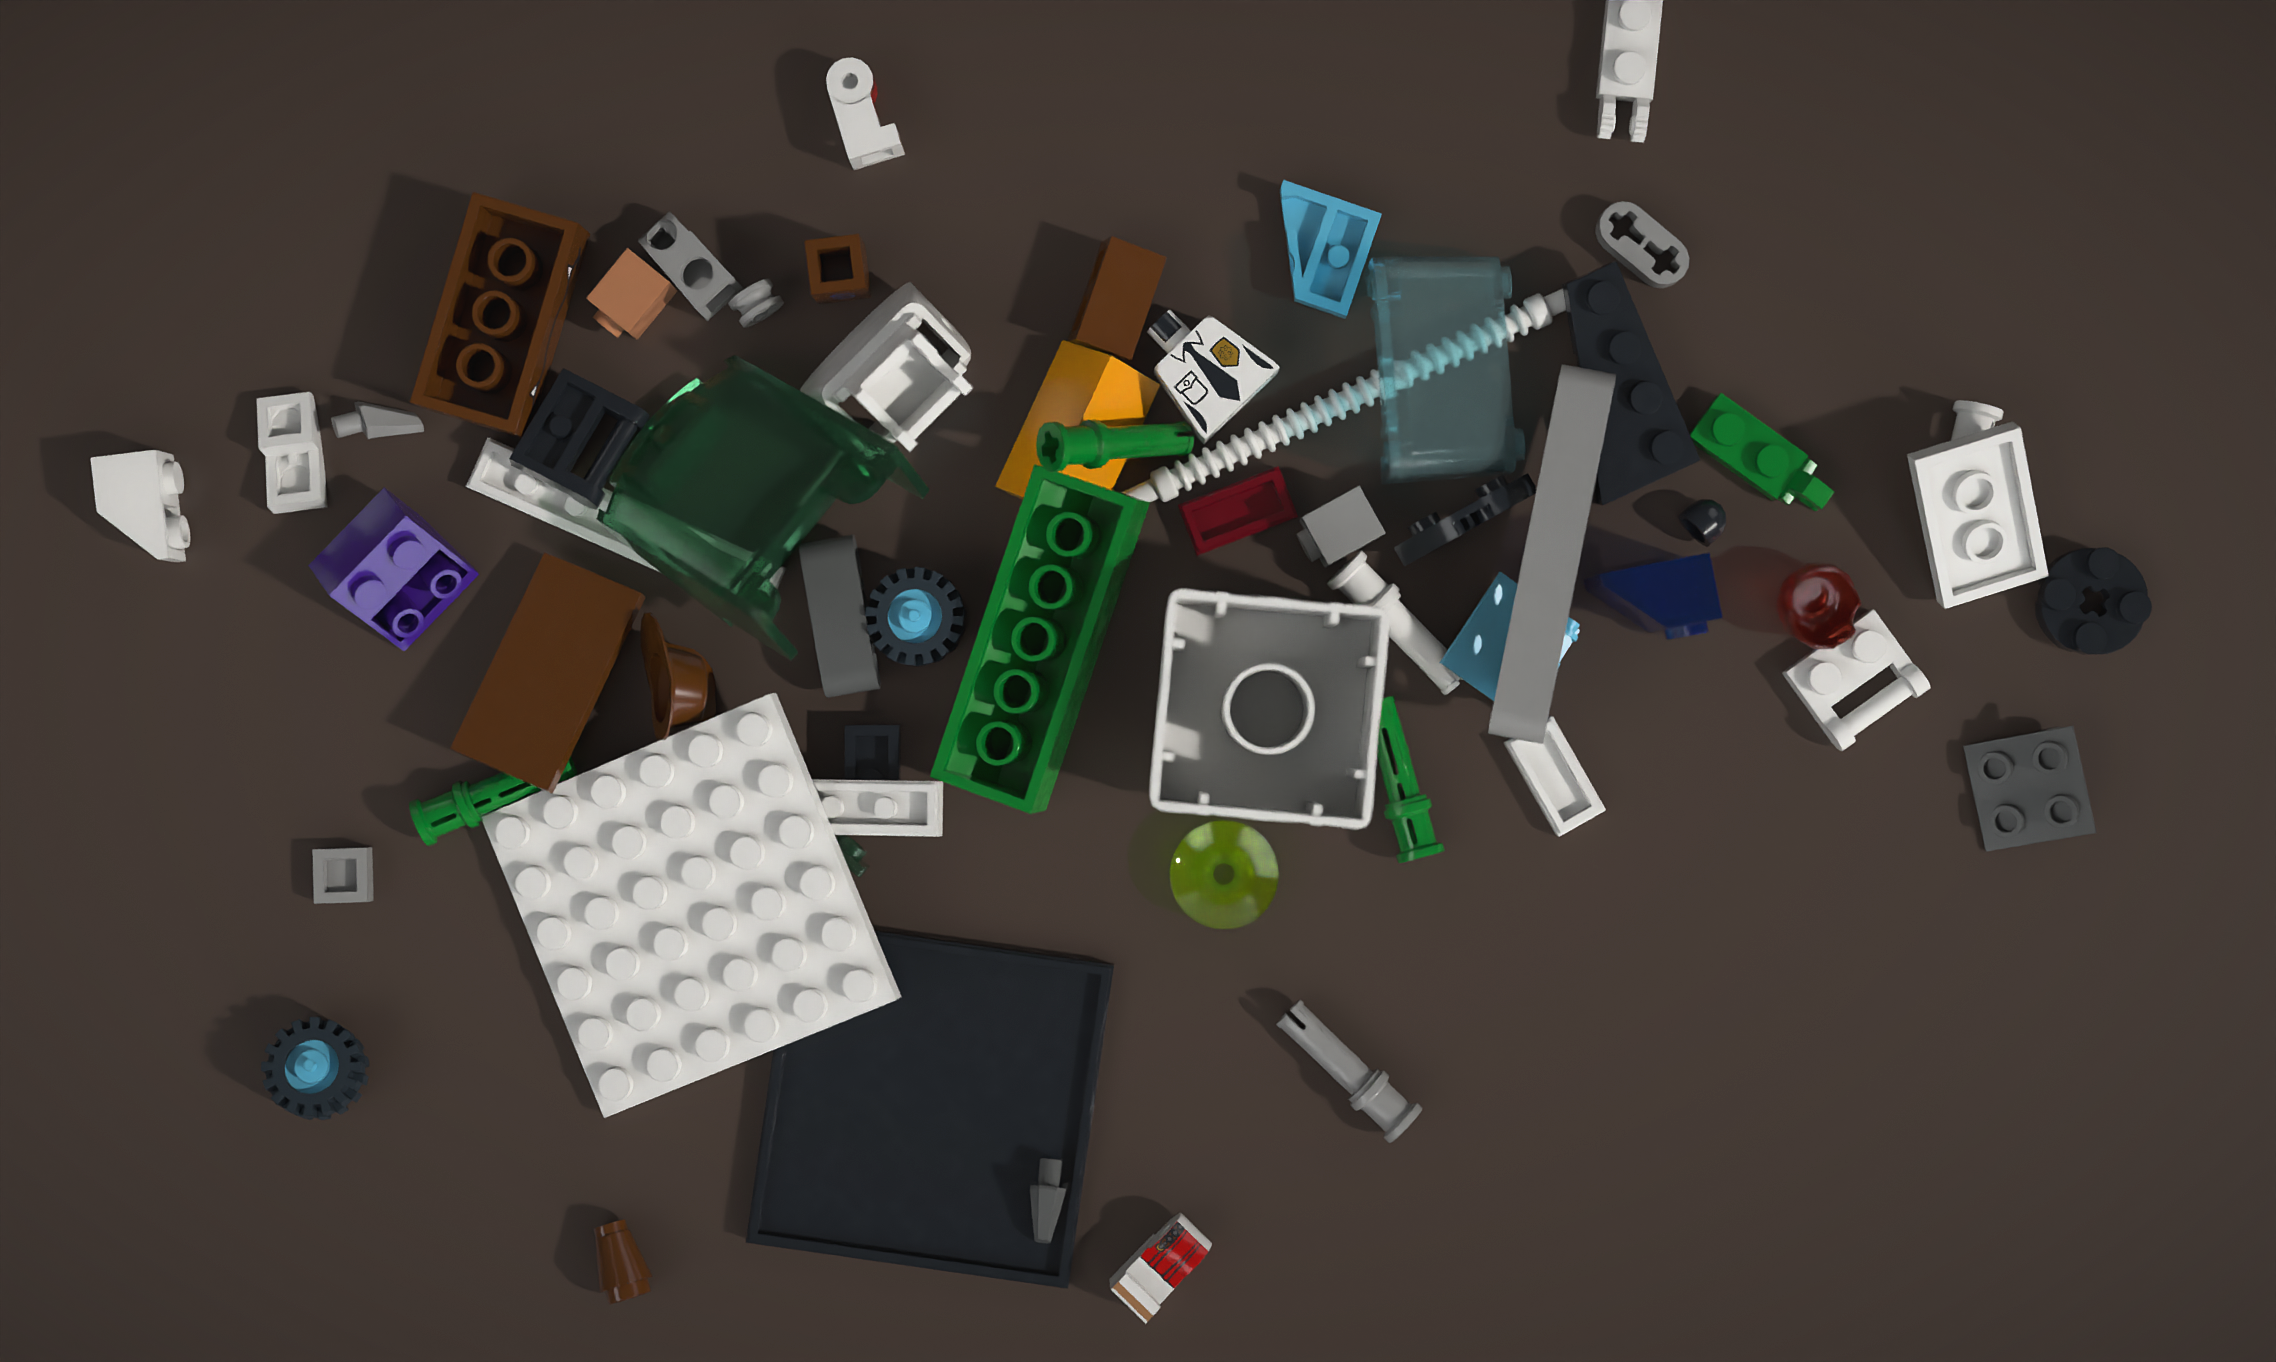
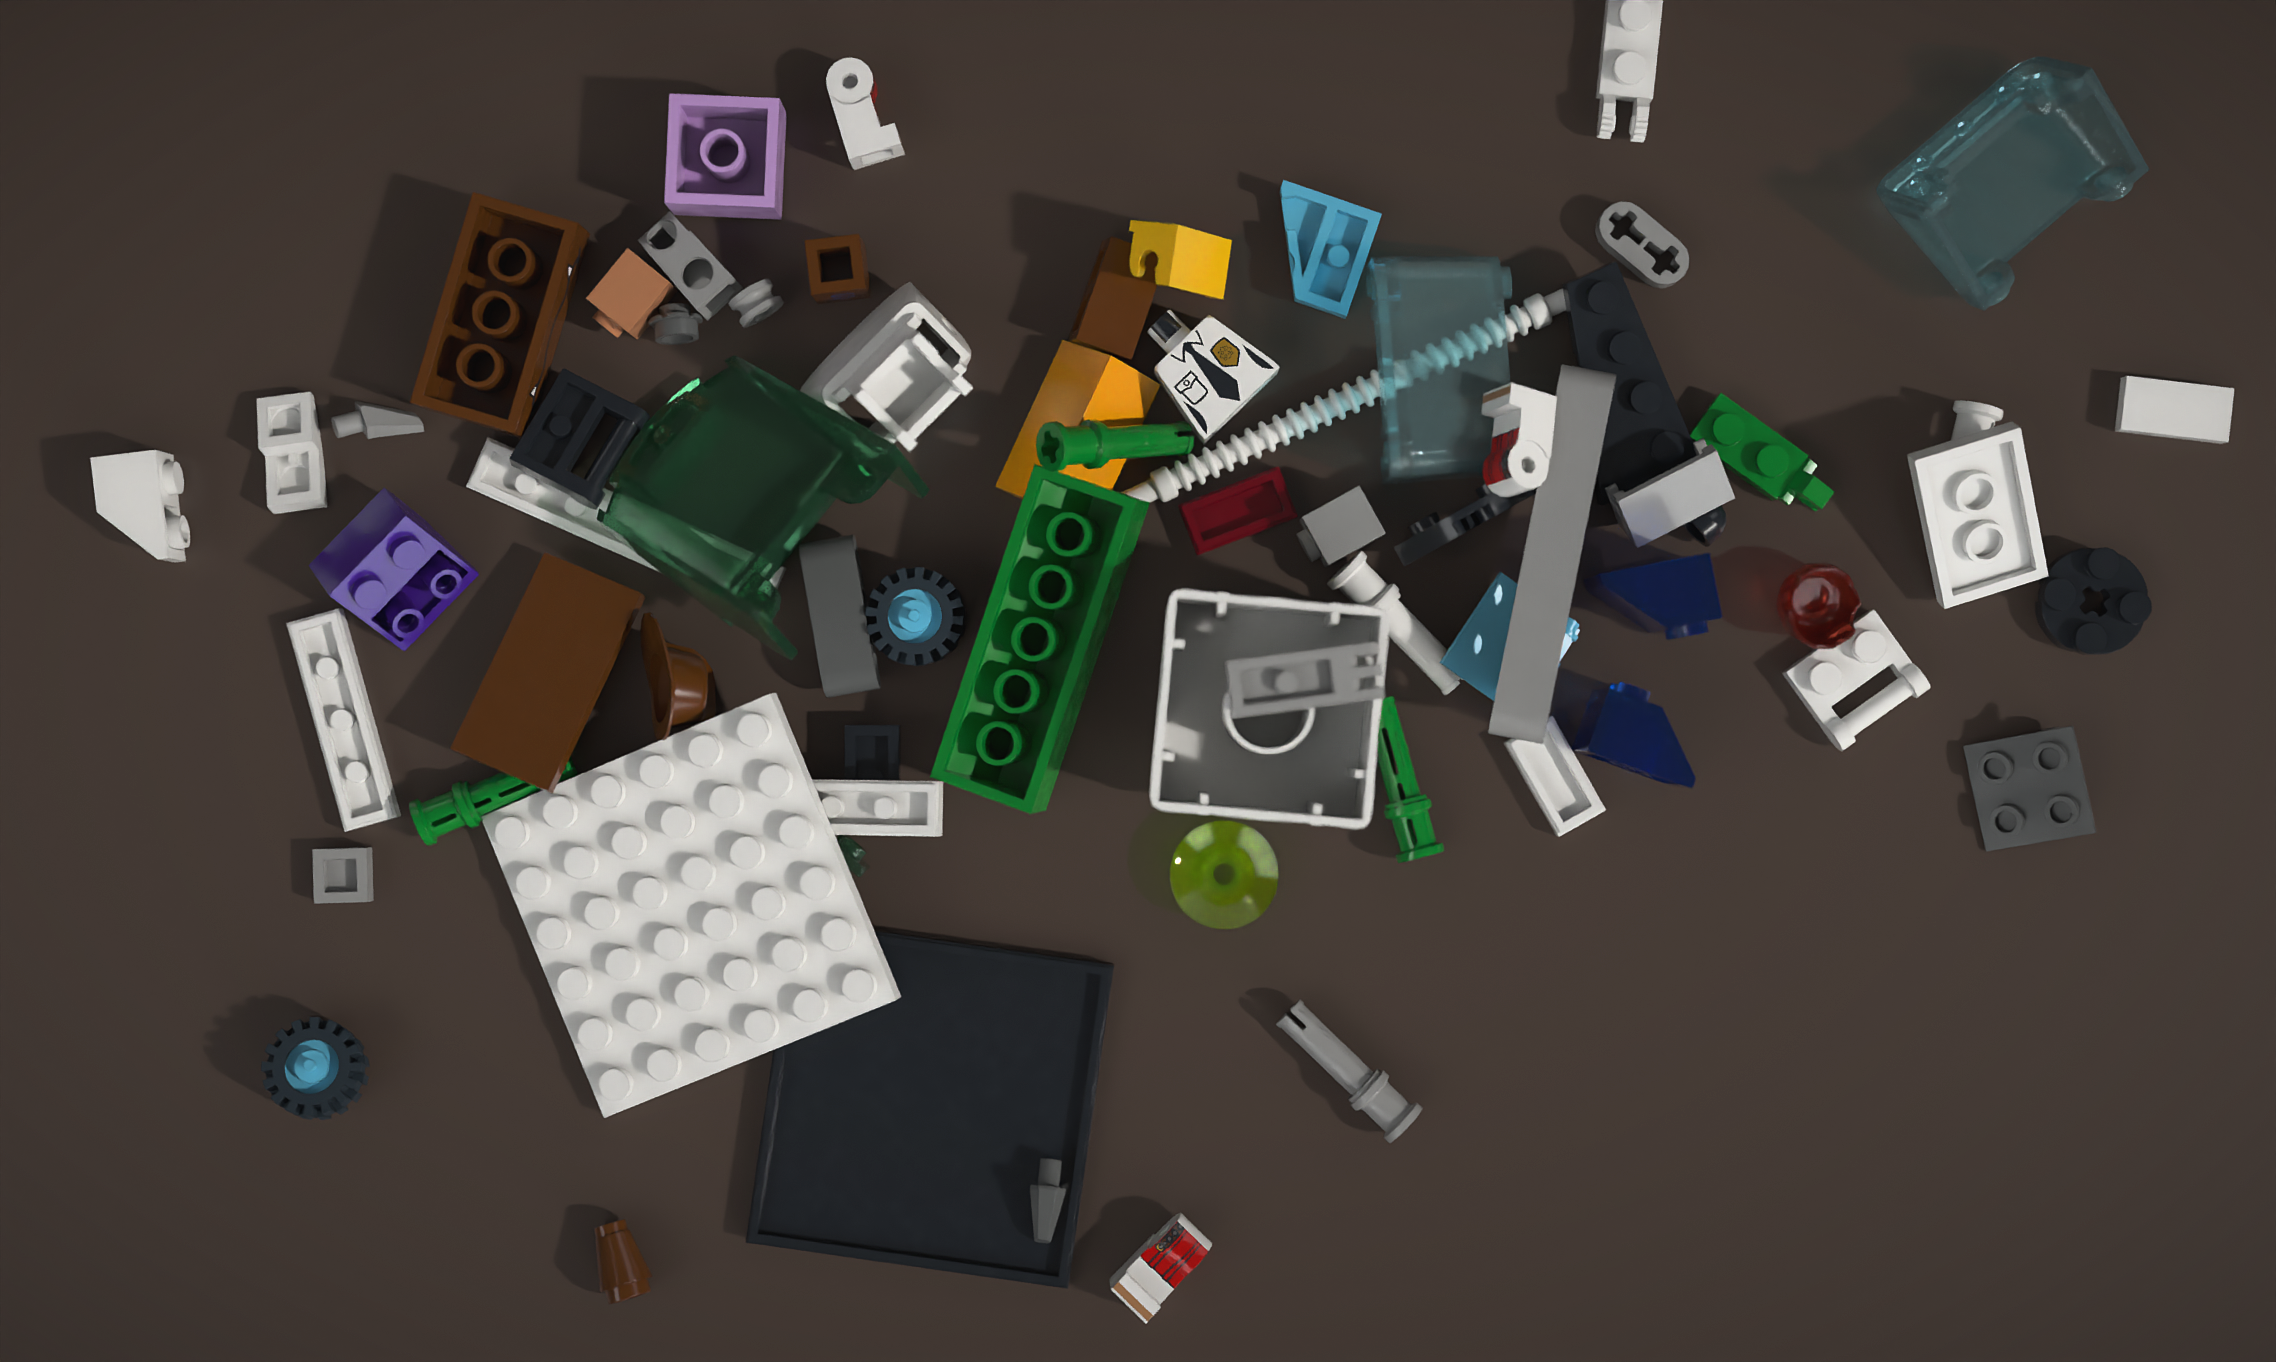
(343, 719): none -> white tile
(675, 324): none -> dark grey plate
(725, 156): none -> lavender brick
(1186, 257): none -> yellow hinge
(1301, 680): none -> light grey hinge
(1519, 438): none -> white leg
(1632, 735): none -> clear blue slope
(1672, 496): none -> light grey hinge
(2010, 172): none -> clear light blue windscreen
(2174, 409): none -> white tile

